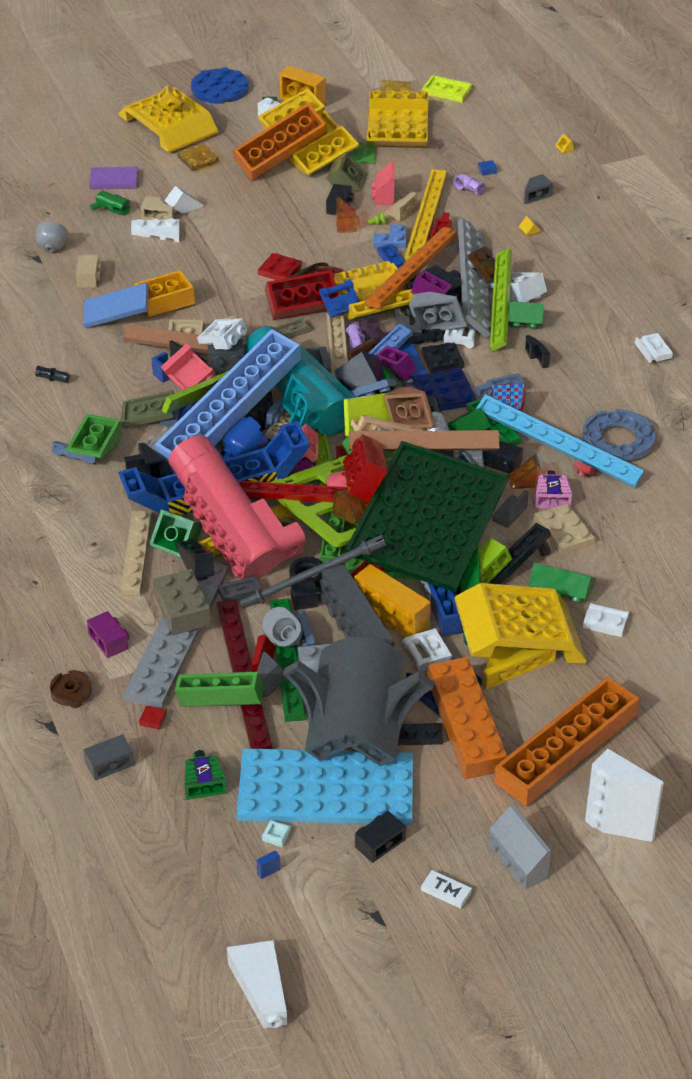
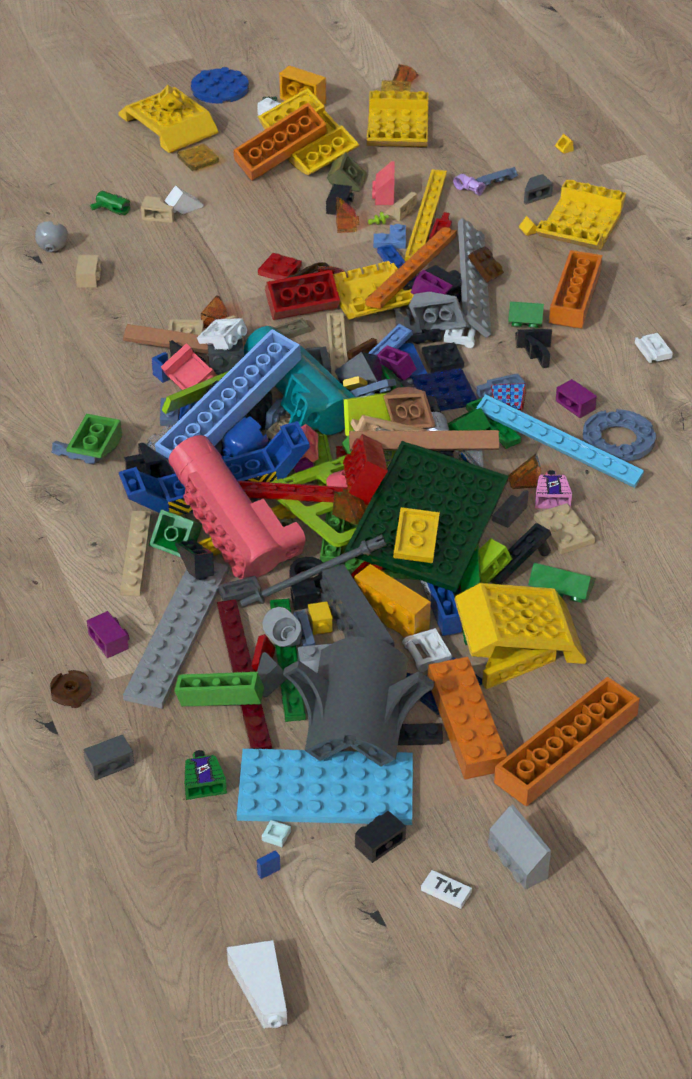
(52, 374): black axle -> none
(113, 177): medium lavender tile -> none
(115, 305): medium blue tile -> none
(145, 410): olive tile -> none
(152, 717): red tile -> none
(163, 228): white wing -> none
(168, 293): light orange brick -> none
(182, 602): dark tan brick -> none
(213, 311): none -> clear orange slope
(320, 618): none -> yellow brick
(340, 304): blue plate -> none
(354, 383): none -> yellow tile
(356, 336): lavender connector -> none
(363, 153): bright green piece -> none
(370, 328): clear purple panel -> none
(405, 73): none -> clear orange slope
(416, 535): none -> yellow plate
(447, 88): neon yellow tile -> none
(487, 167): blue tile -> none
(498, 176): none -> sand blue hinge
(501, 299): lime tile -> none
(505, 459): black brick -> none
(525, 286): white slope -> none
(541, 335): none -> black panel
(575, 289): none -> orange brick
(576, 398): none -> magenta brick
(583, 215): none -> yellow slope
(584, 469): red plate -> none
(605, 620): white plate -> none
(623, 798): white slope -> none

